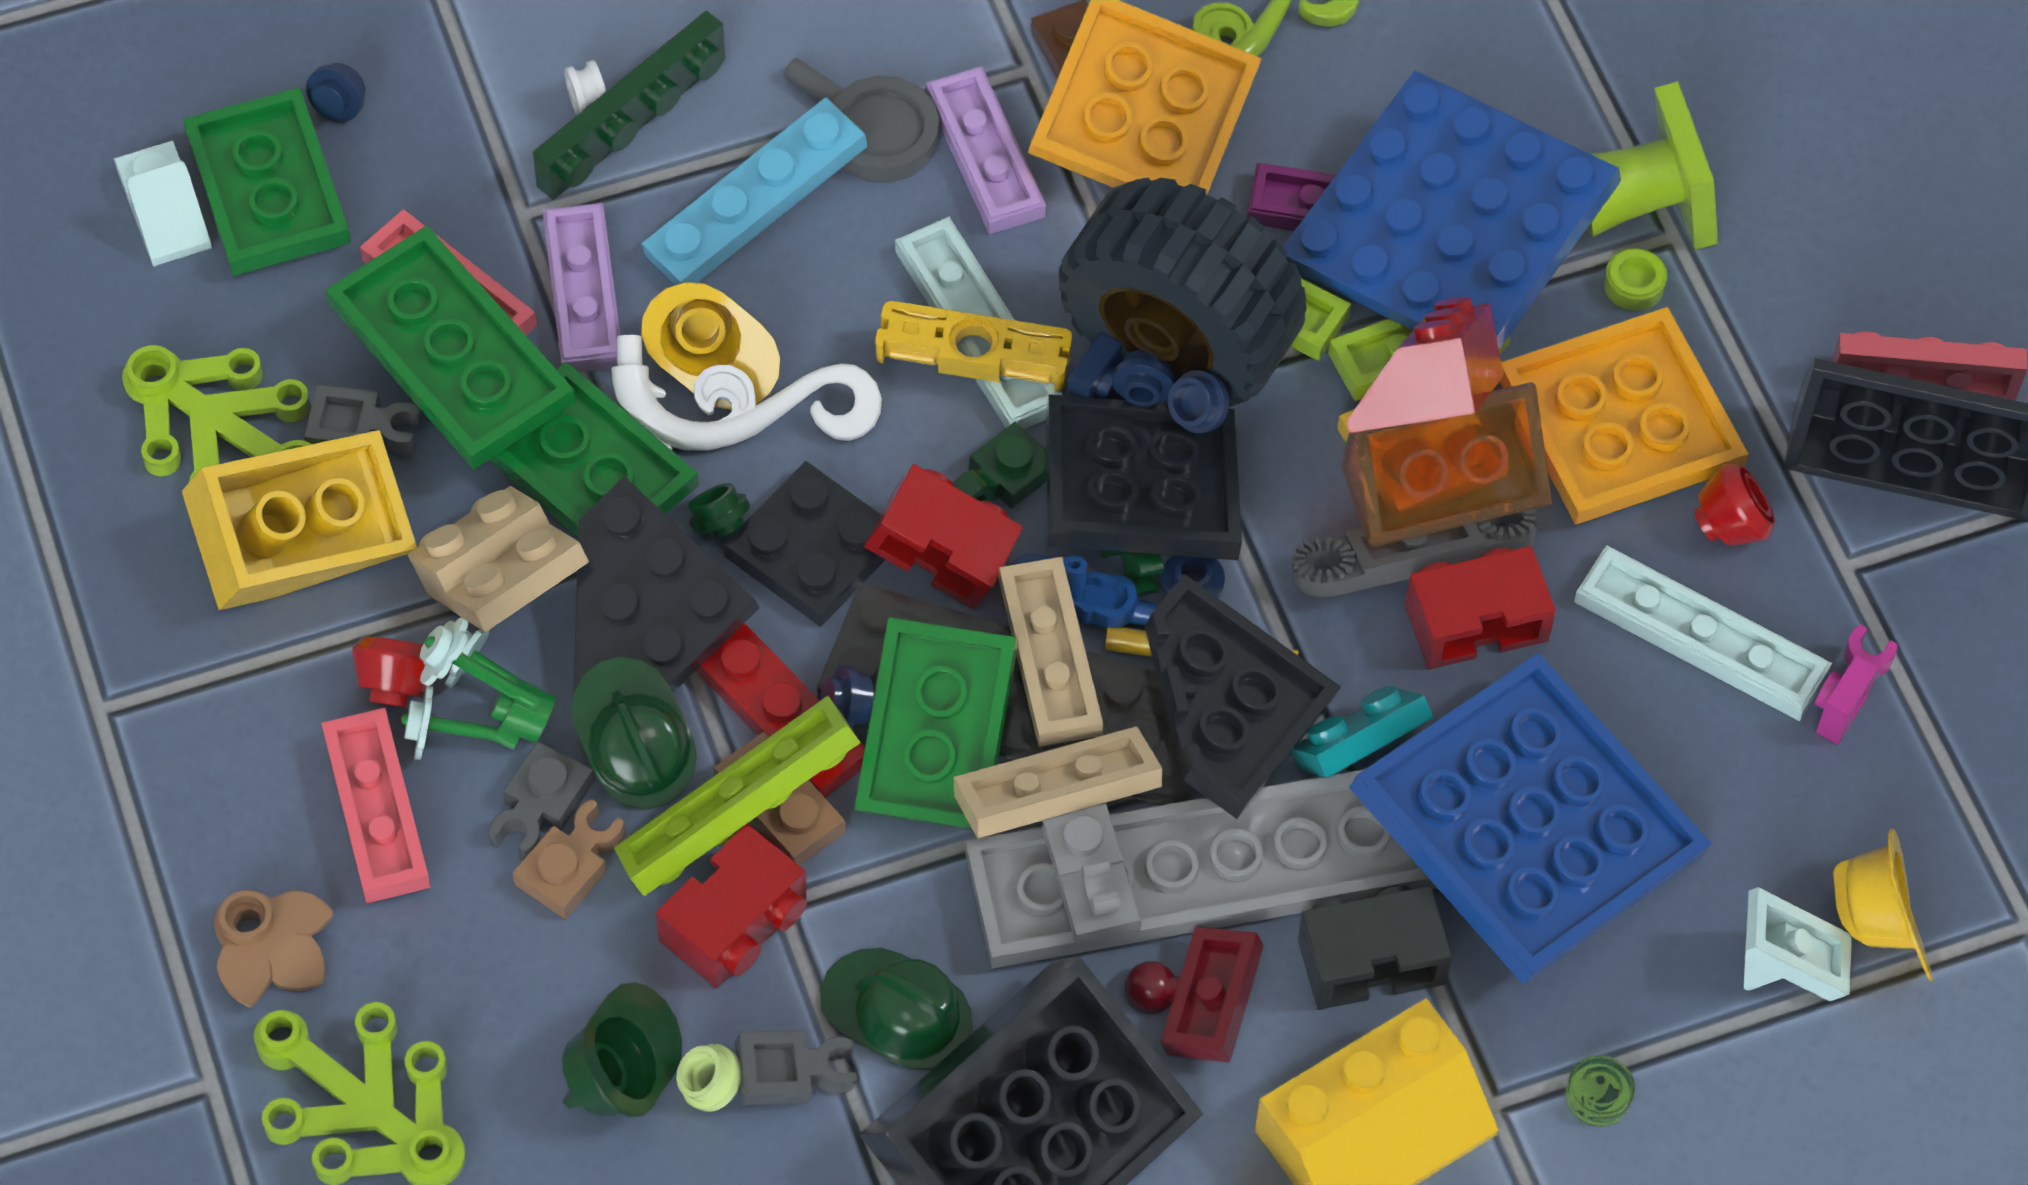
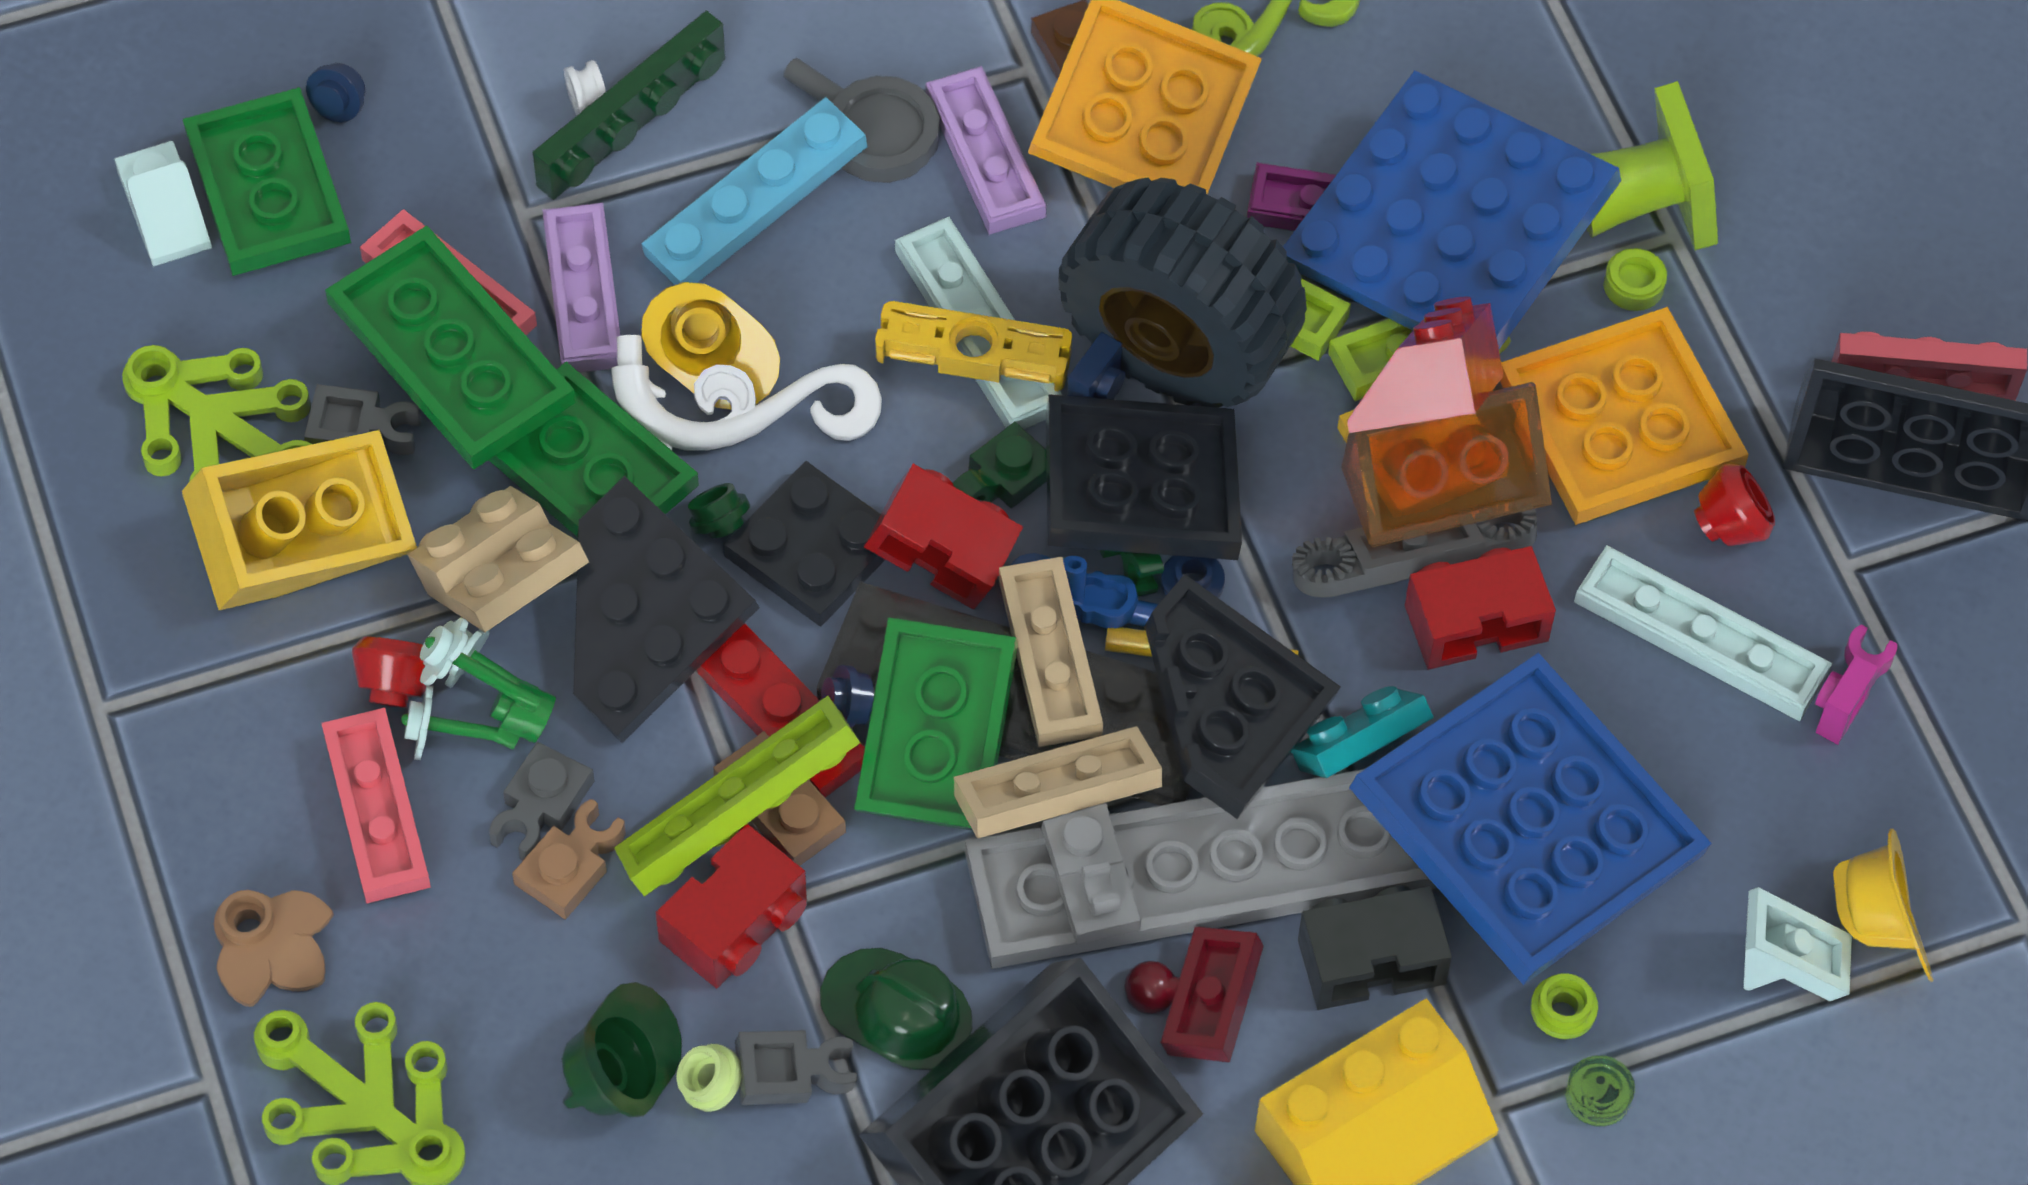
(633, 733): dark green piece -> none
(1143, 379): dark blue plate -> none
(1199, 401): dark blue plate -> none
(1570, 990): none -> lime plate

